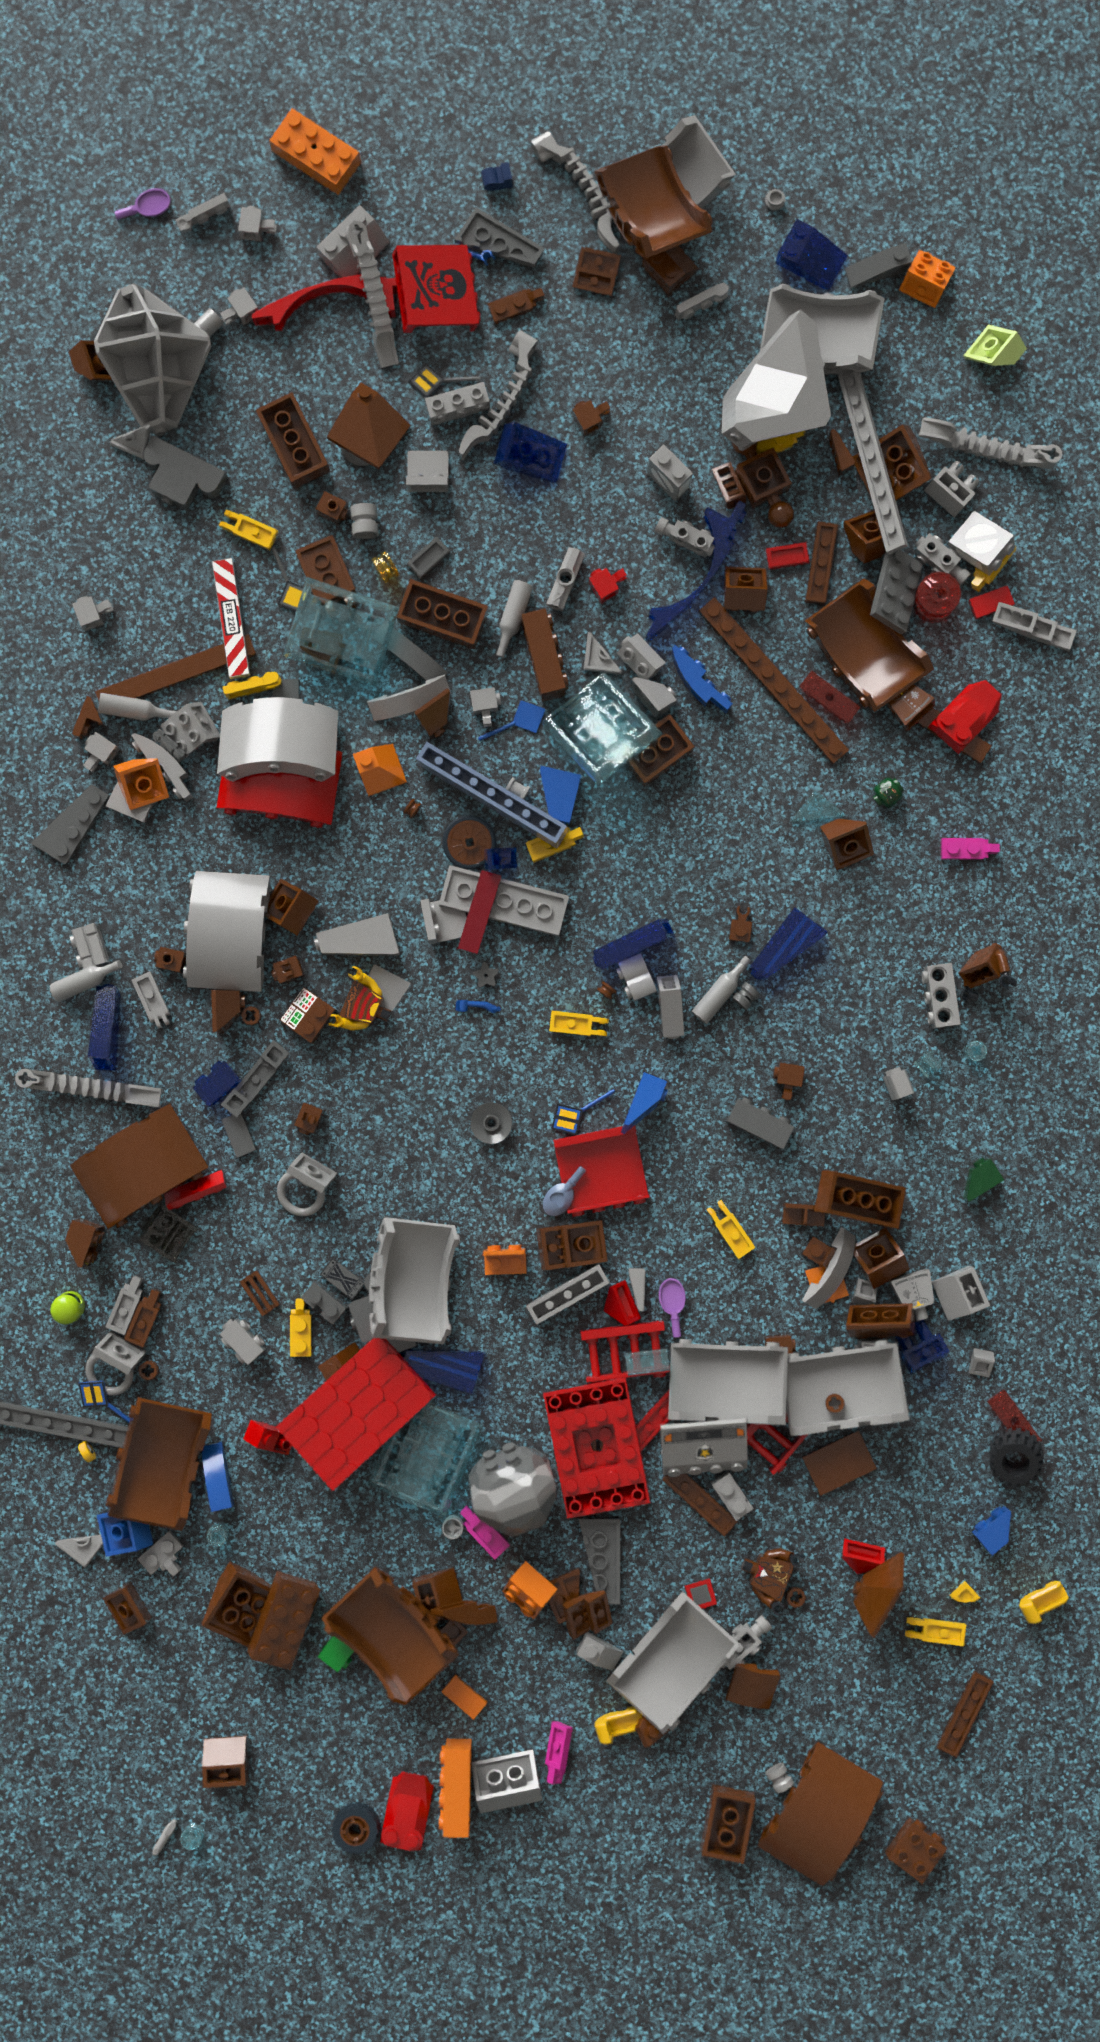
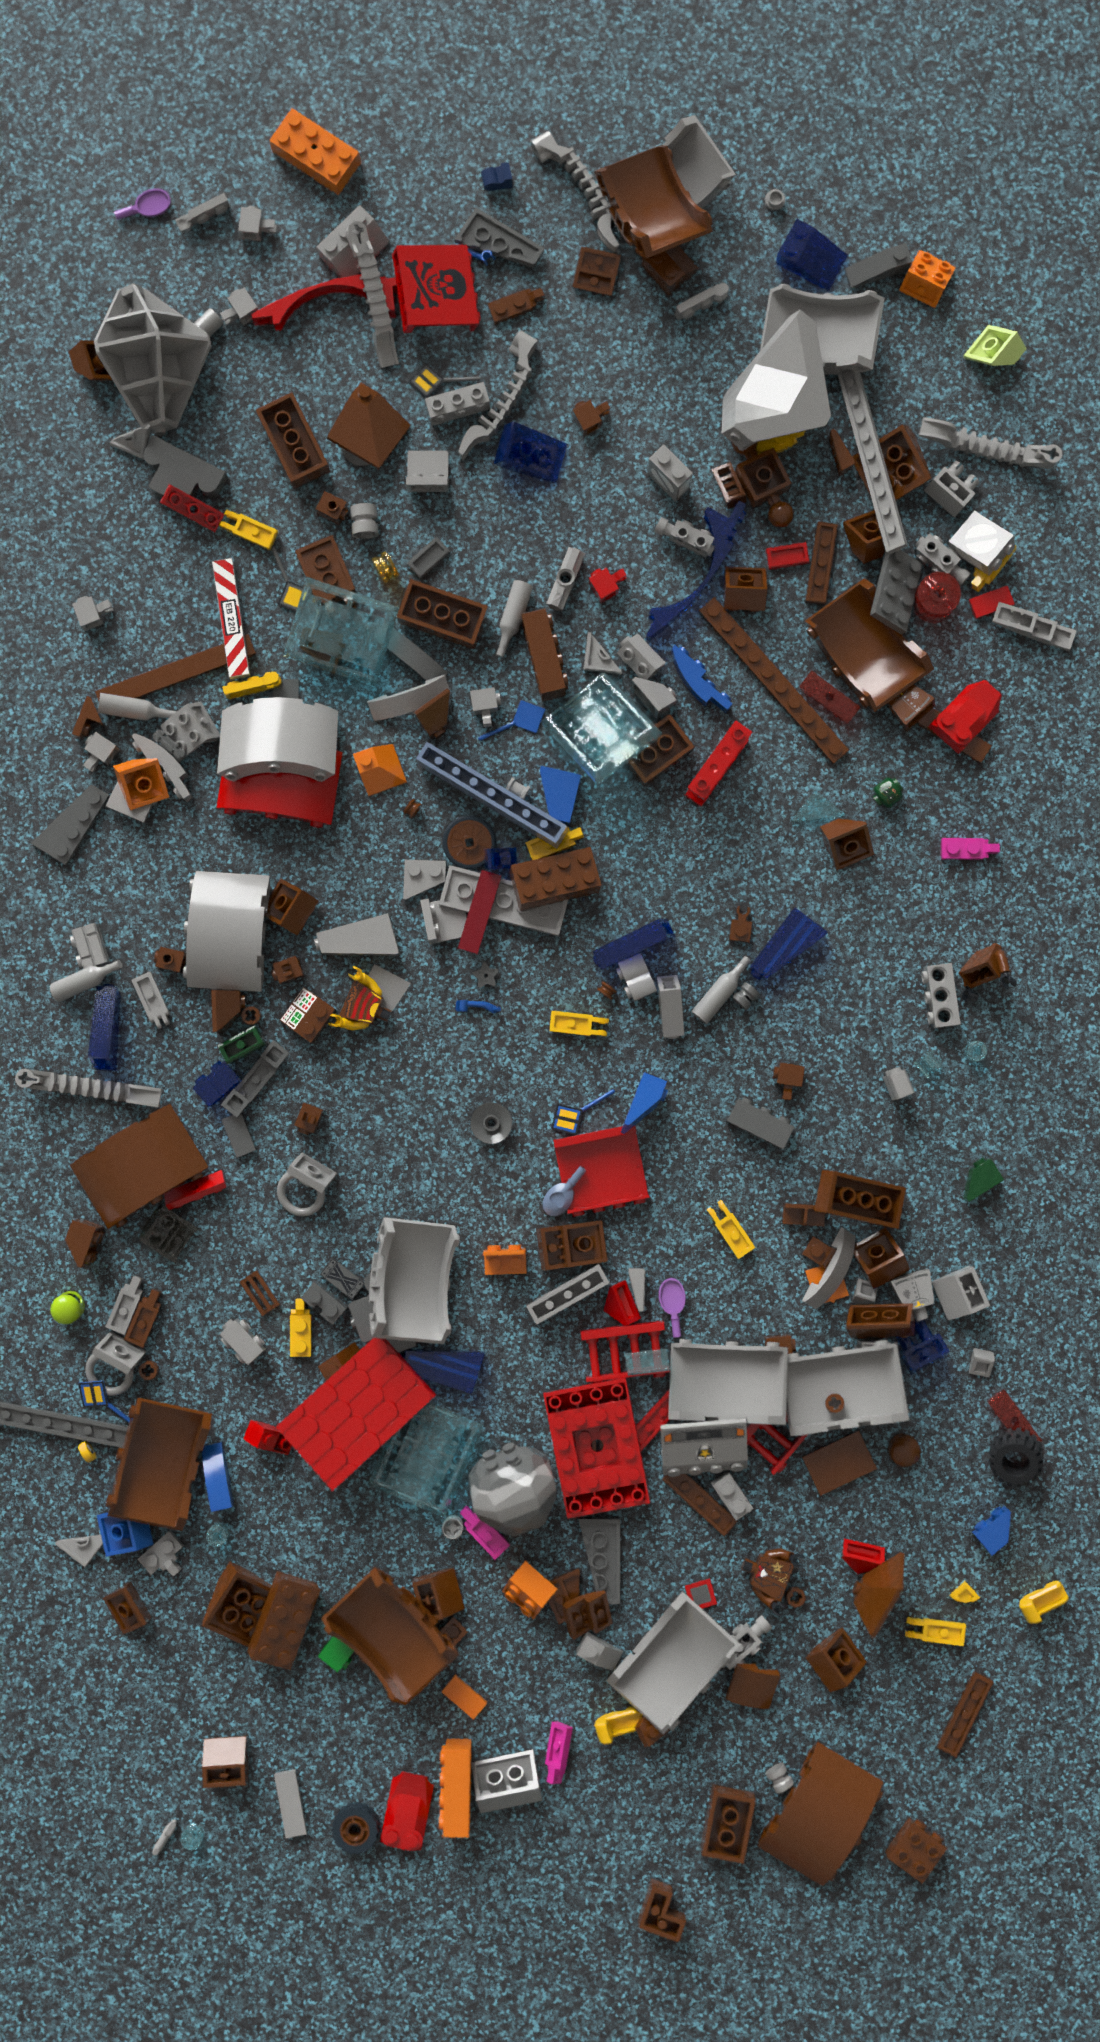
(181, 502): none -> red tile
(242, 1045): none -> dark green brick
(290, 1803): none -> light grey tile
(422, 876): none -> light grey wing
(467, 1612): reddish brown slope -> none
(555, 878): none -> reddish brown brick
(656, 1914): none -> reddish brown brick
(718, 763): none -> red fence
(836, 1660): none -> reddish brown slope
(904, 1450): none -> reddish brown hair

